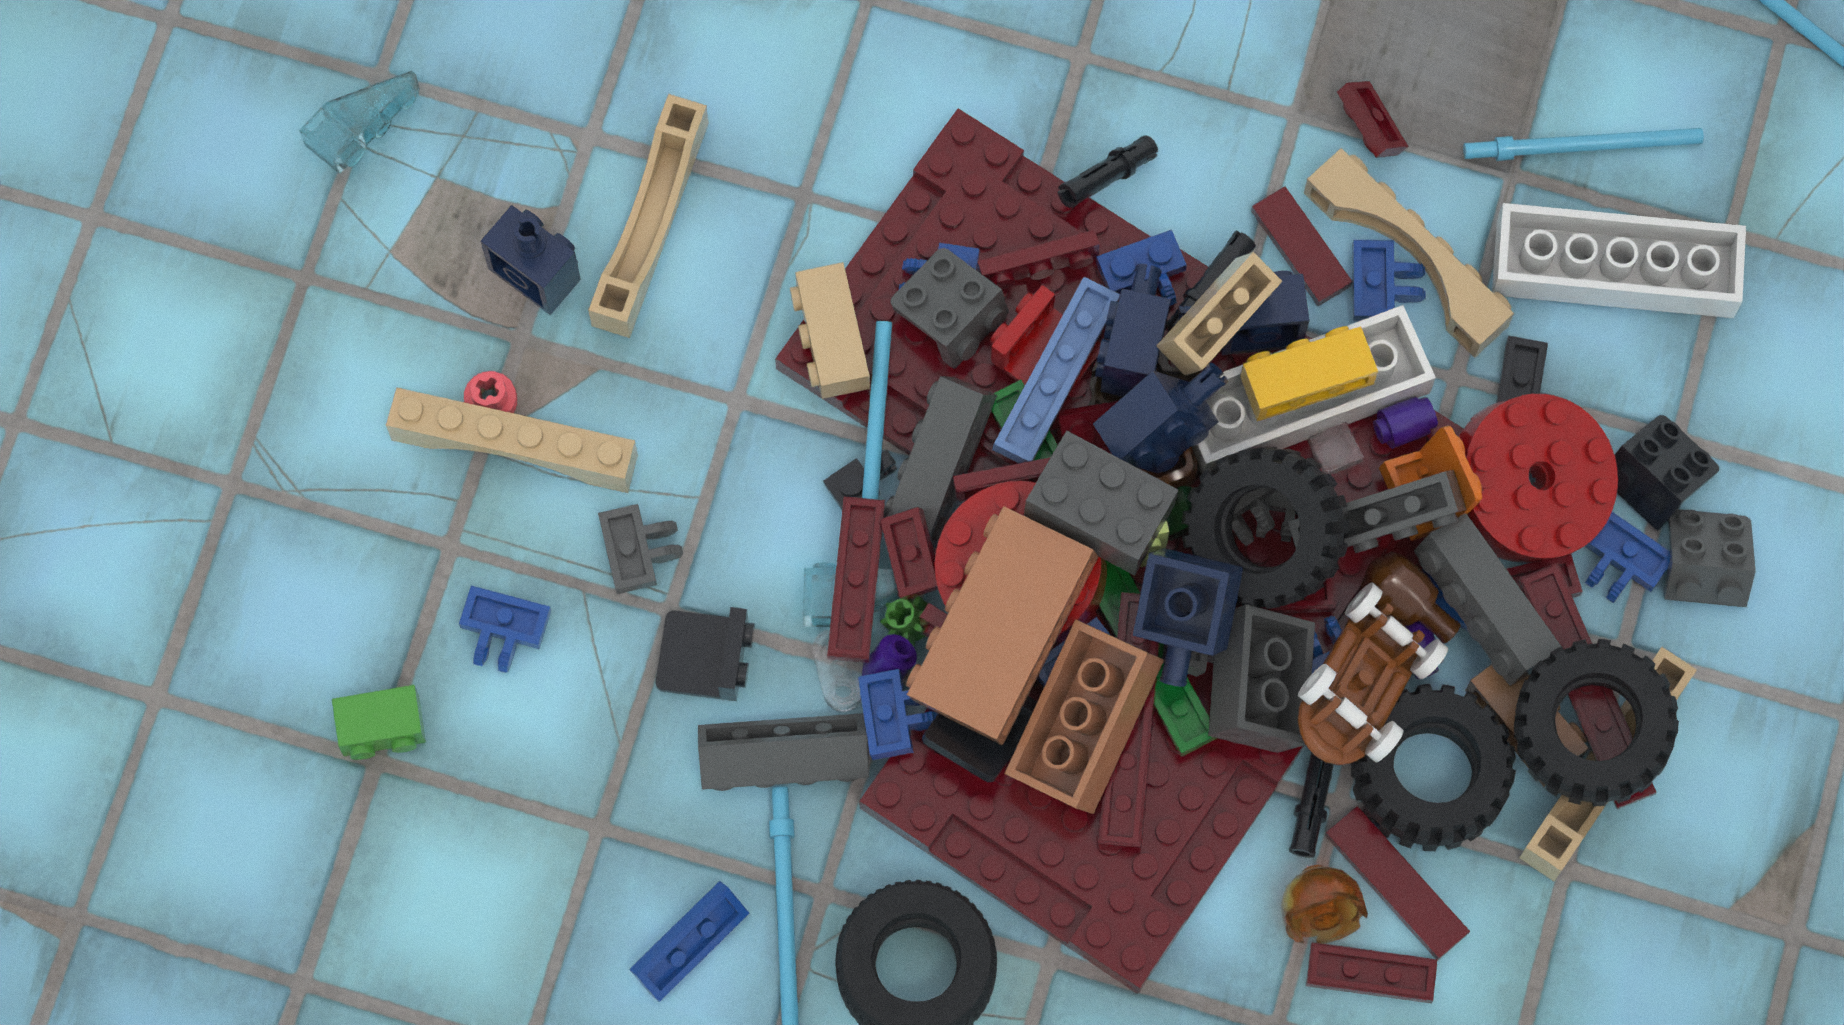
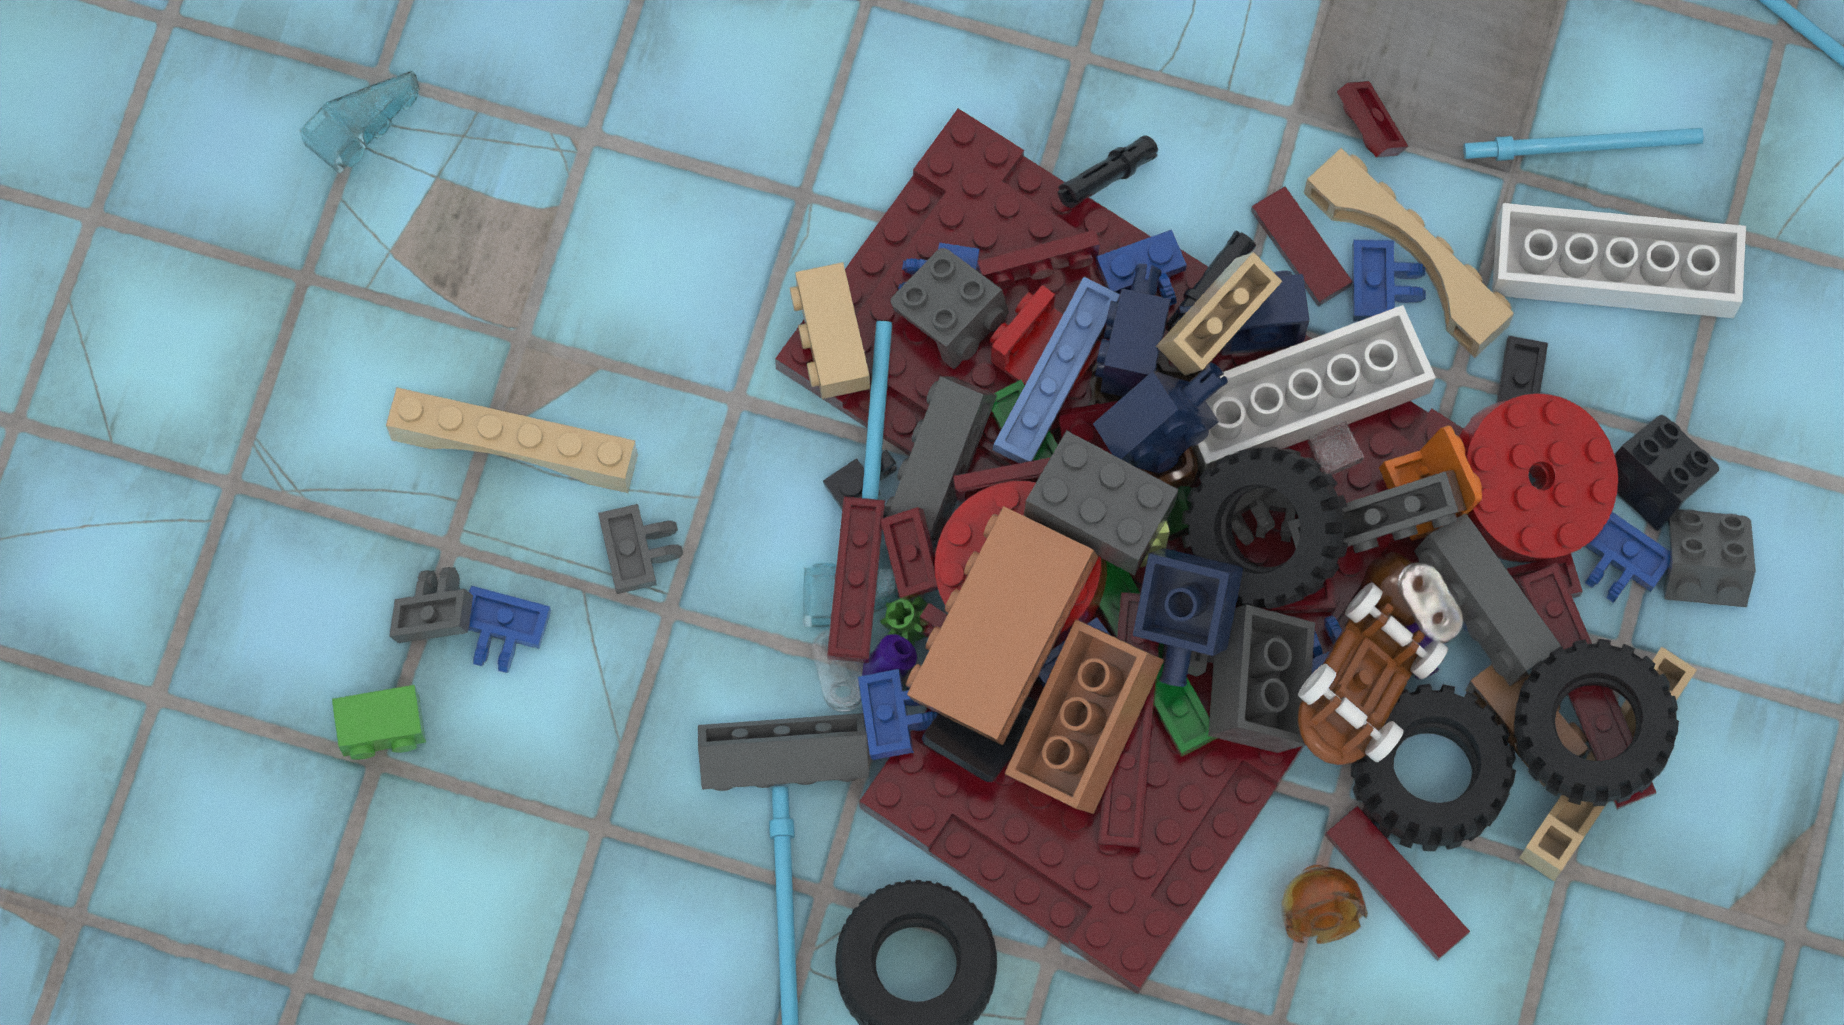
(434, 611): none -> dark grey hinge
(506, 394): coral piece -> none
(531, 258): dark blue brick -> none
(641, 243): tan arch -> none
(689, 941): blue plate -> none
(704, 654): black bracket -> none
(1305, 839): black pin -> none
(1308, 372): yellow brick -> none
(1371, 972): dark red tile -> none
(1405, 421): dark purple brick -> none
(1428, 600): none -> clear plate

